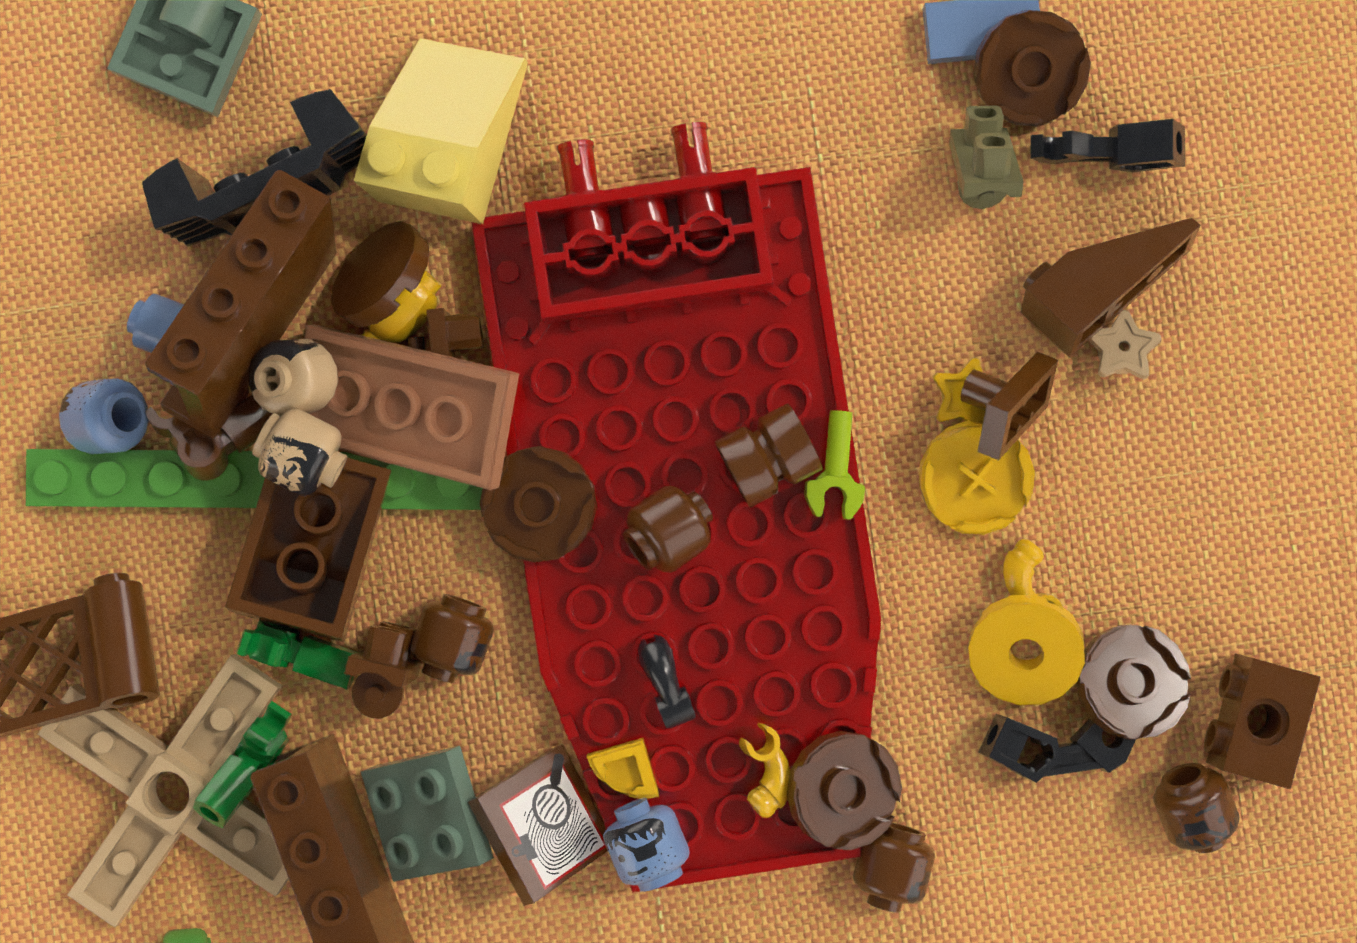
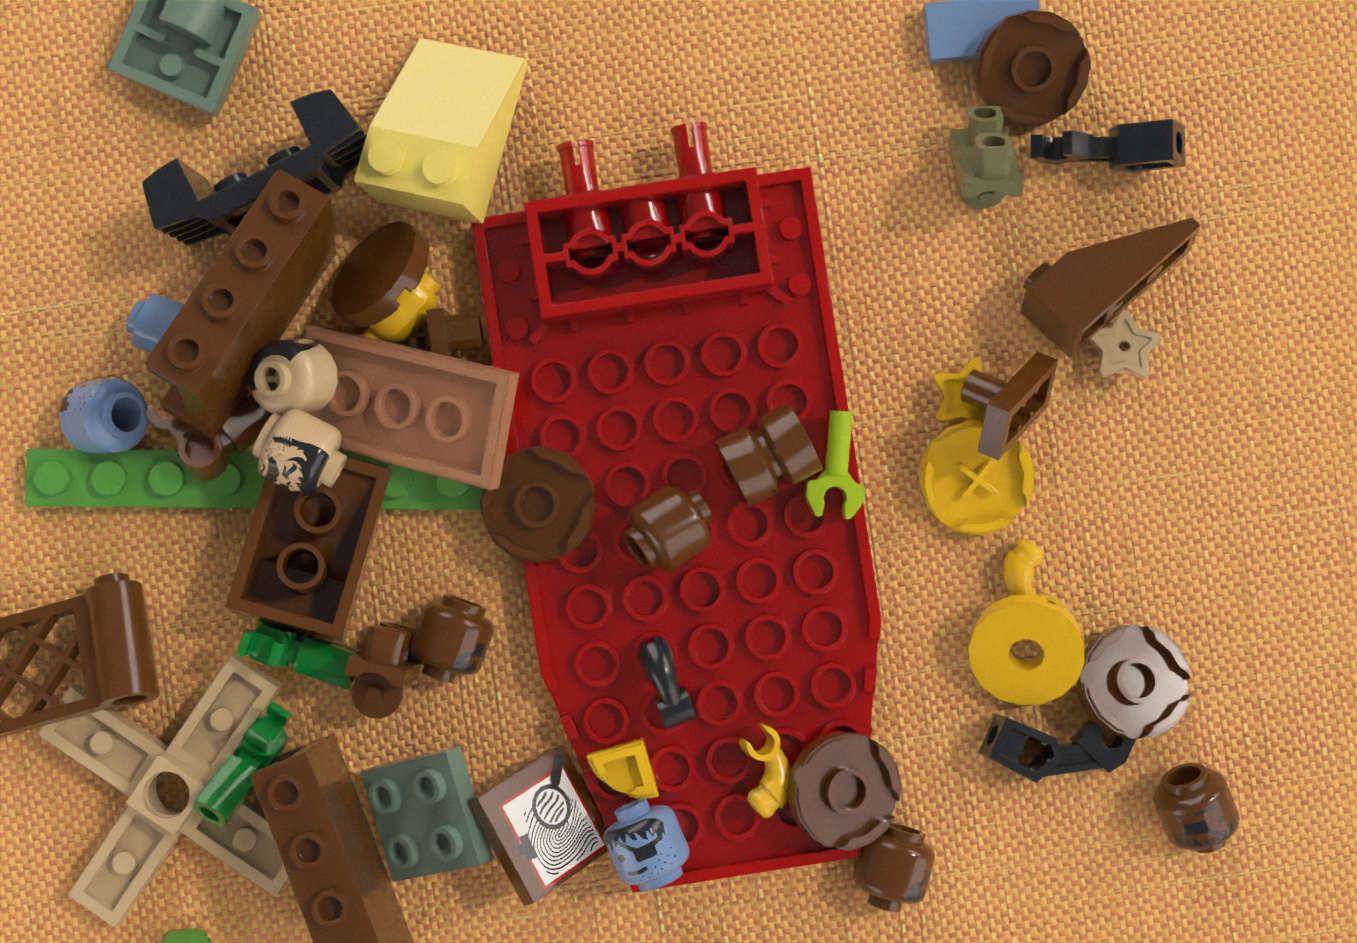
(1275, 749): reddish brown brick -> none

